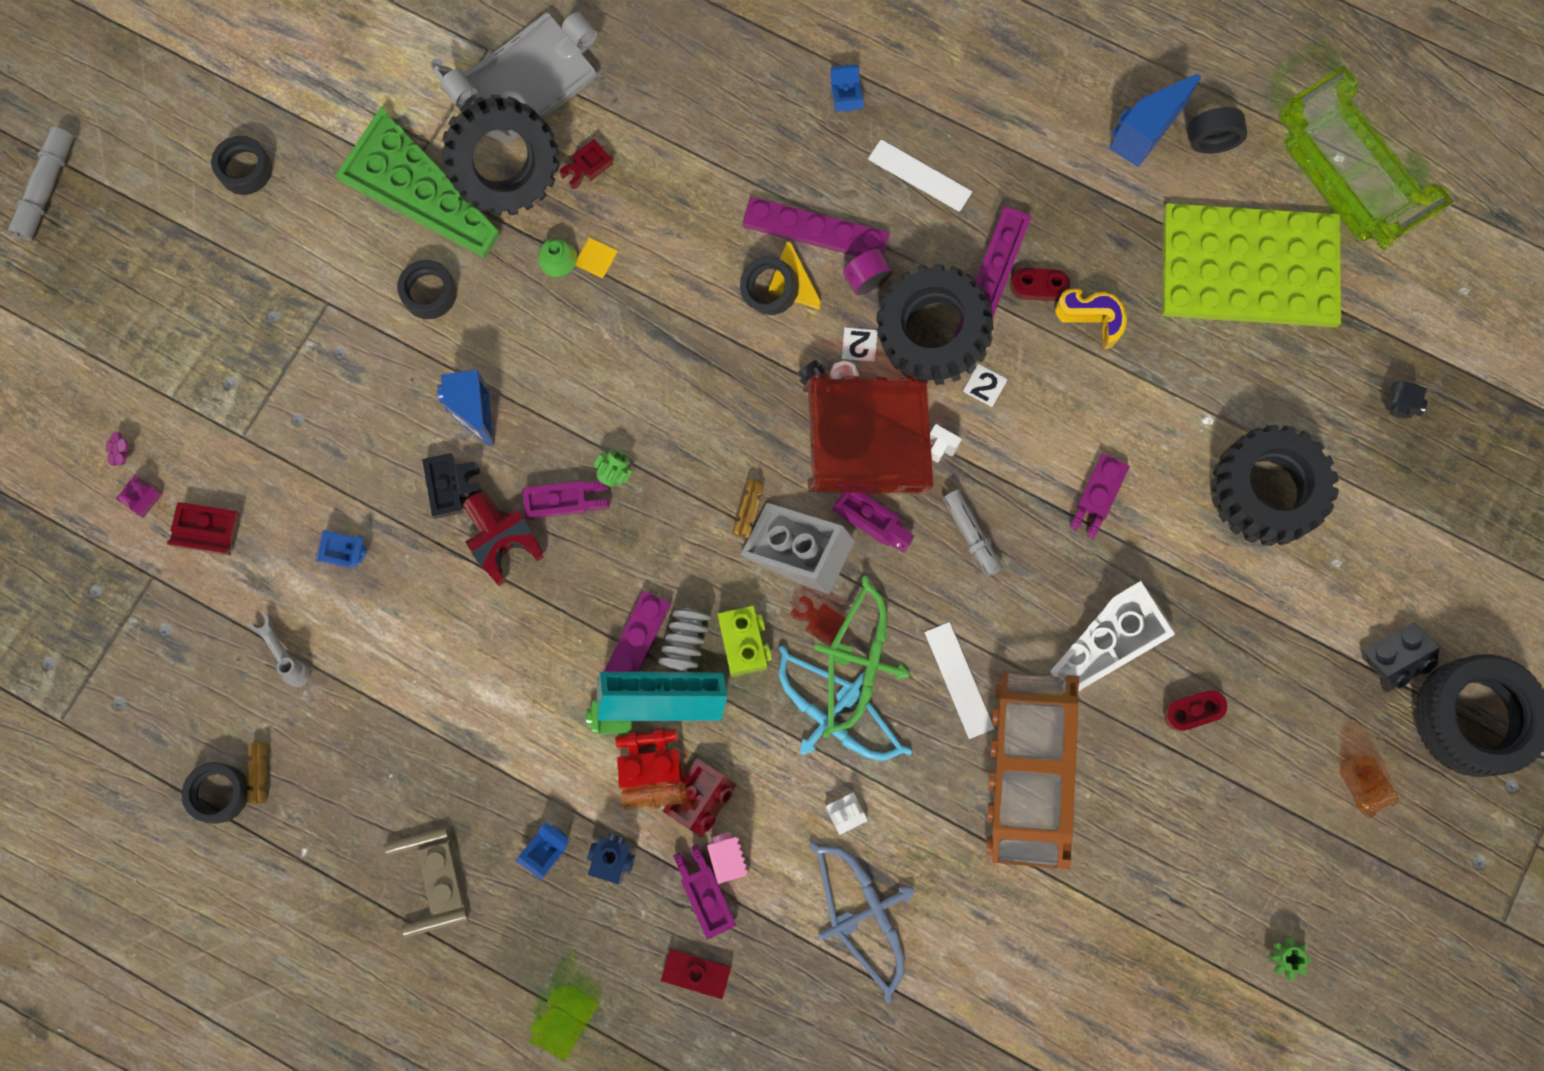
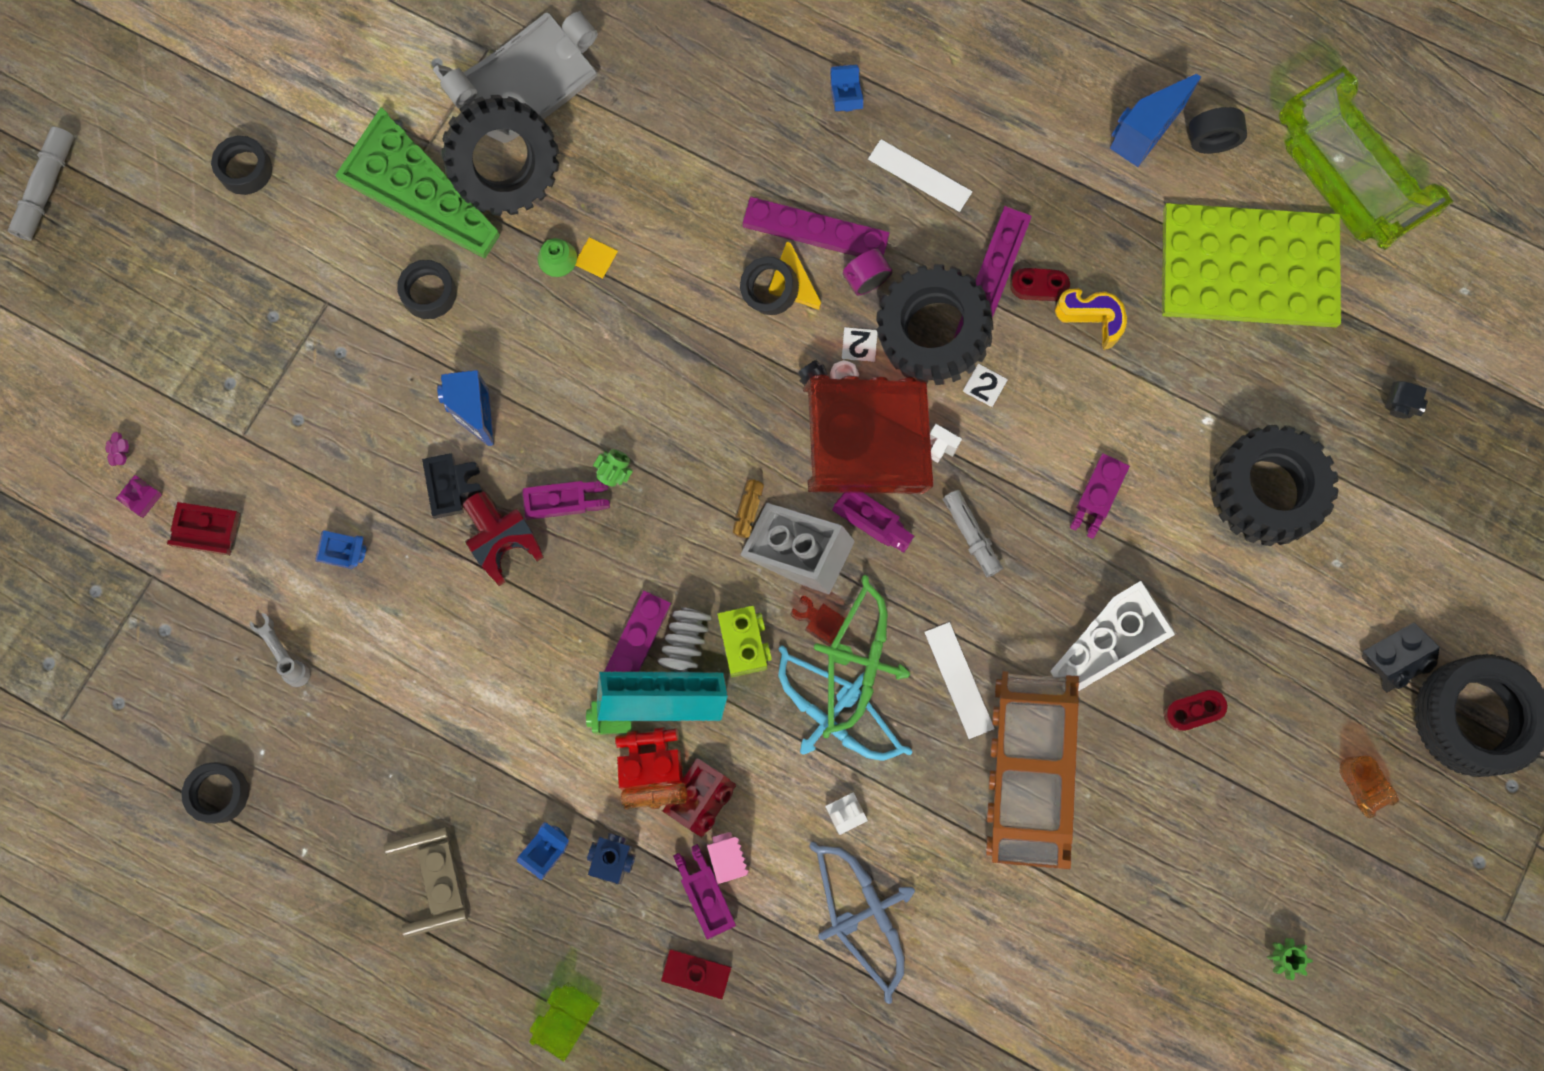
(257, 773): pearl gold axle -> none
(589, 162): dark red plate -> none

